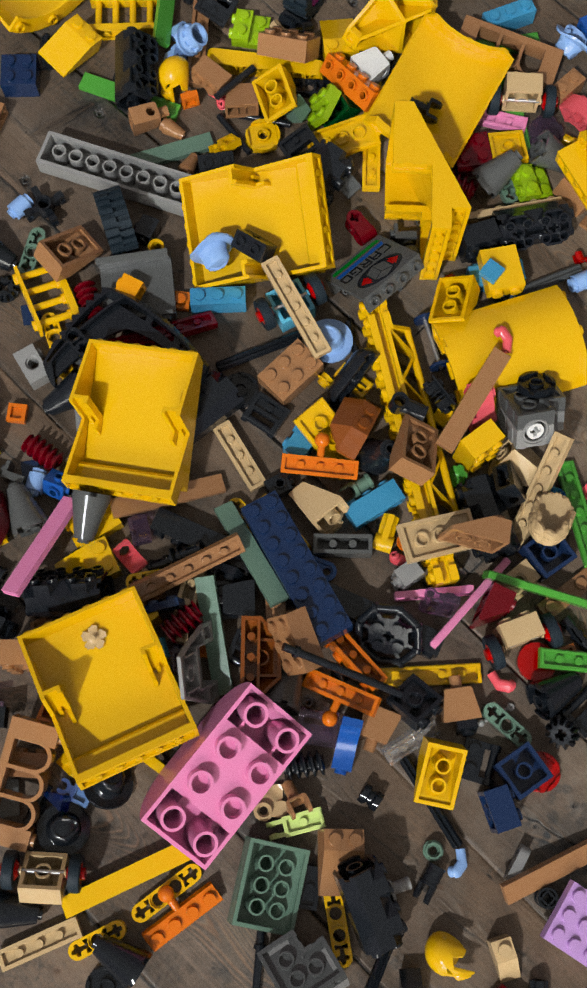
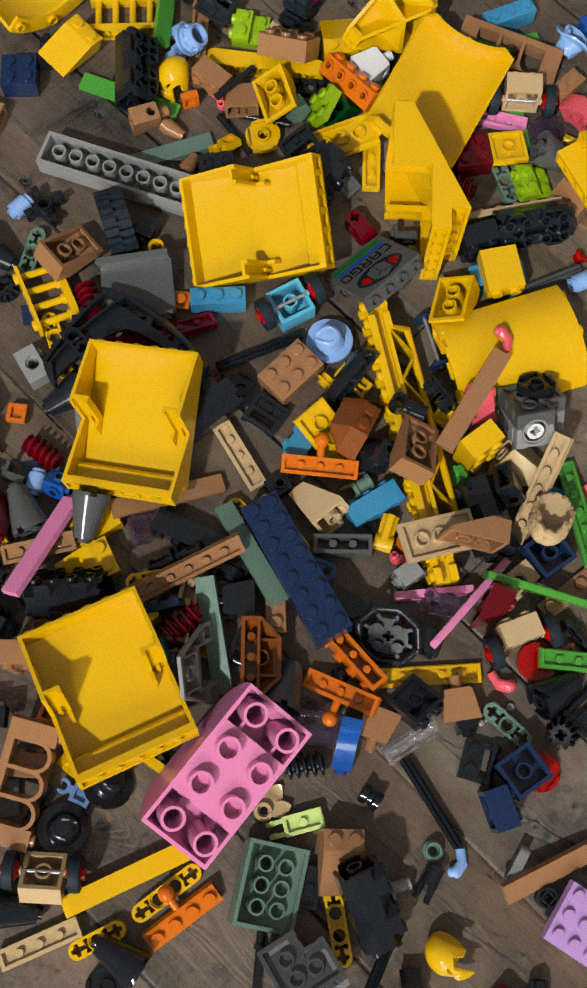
(14, 552): none -> medium nougat plate
(60, 801): clear blue slope -> none
(94, 638): tan plant -> none
(131, 286): light orange brick -> none
(132, 559): coral bracket -> none
(213, 251): light blue hat -> none
(253, 245): black brick -> none
(294, 798): medium nougat piece -> none
(295, 629): medium nougat brick -> none
(296, 307): tan plate -> none
(296, 651): black bar -> none
(424, 109): black piece -> none
(439, 772): yellow slope -> none
(491, 271): dark azure tile -> none
(498, 171): dark grey cone -> none
(504, 957): tan slope -> none

